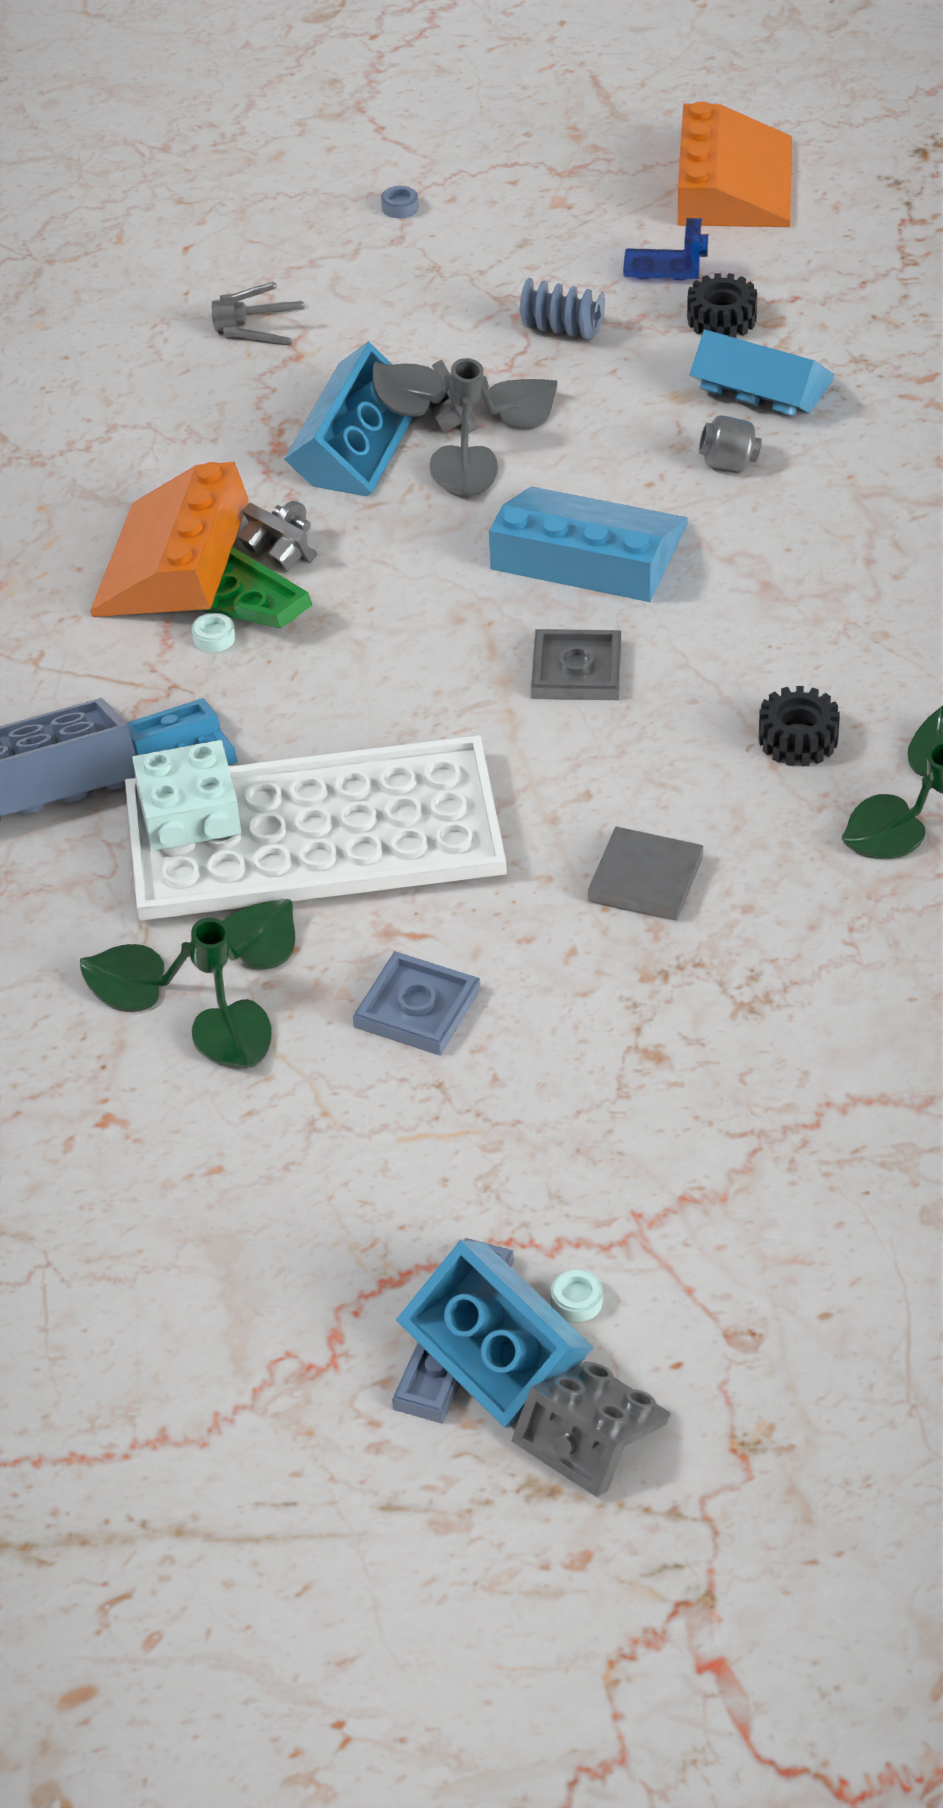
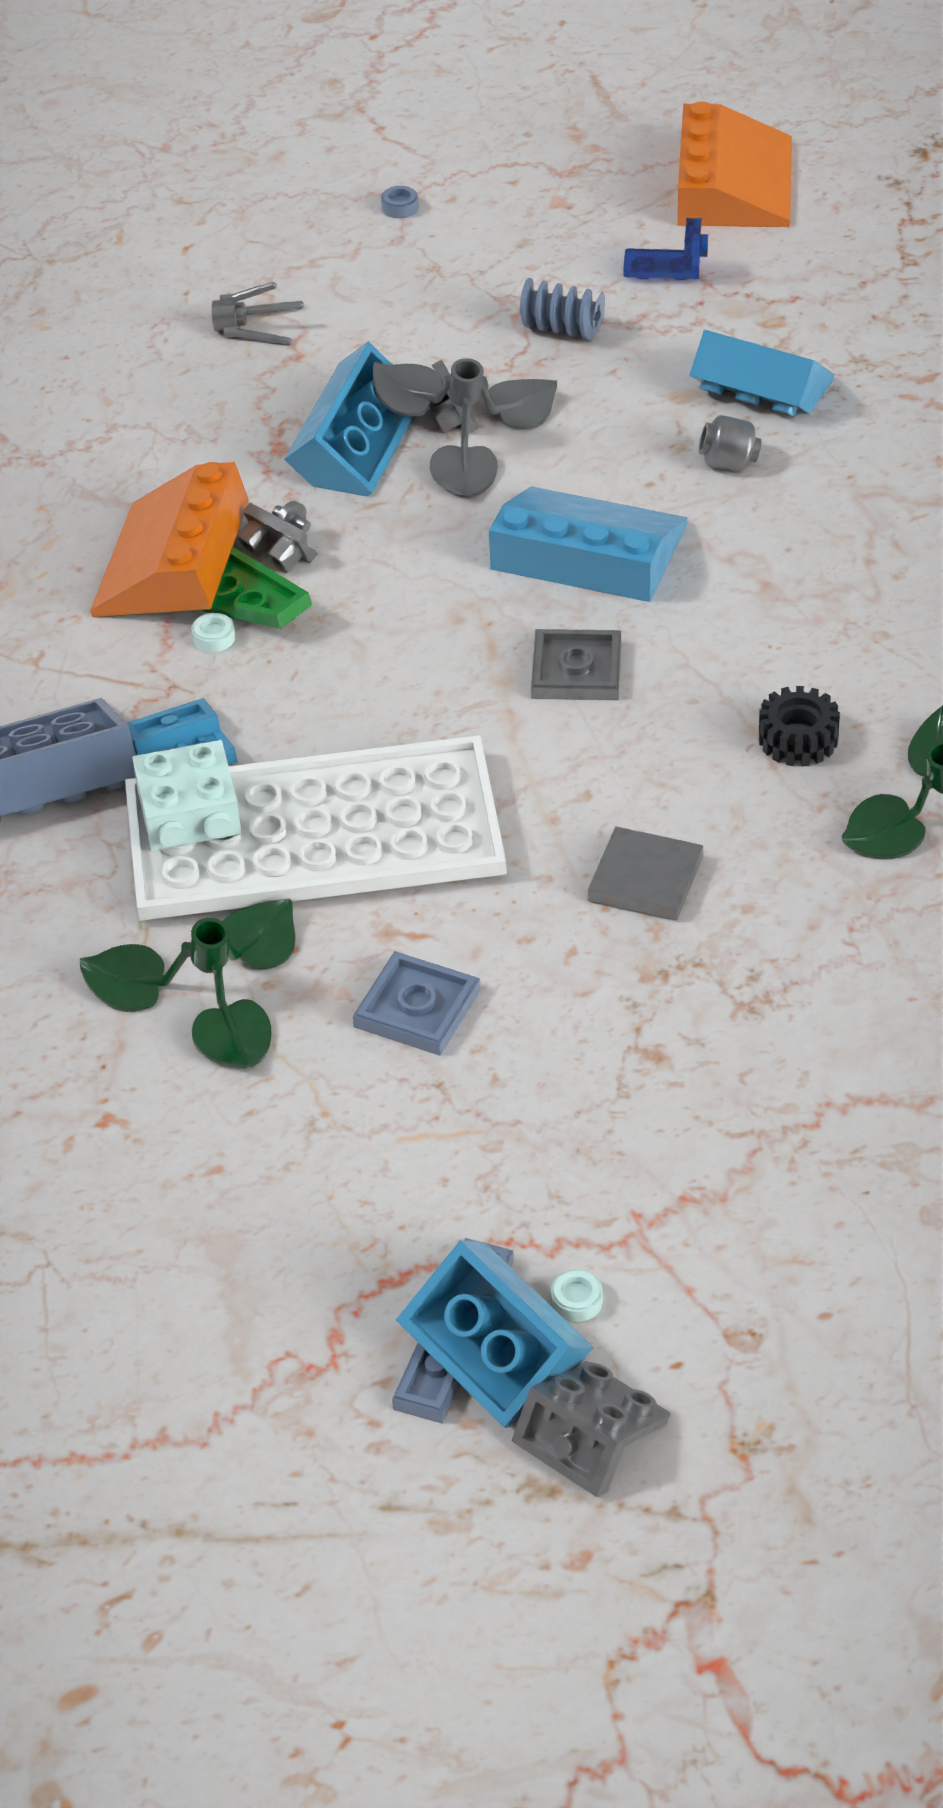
(722, 305): black tyre -> none

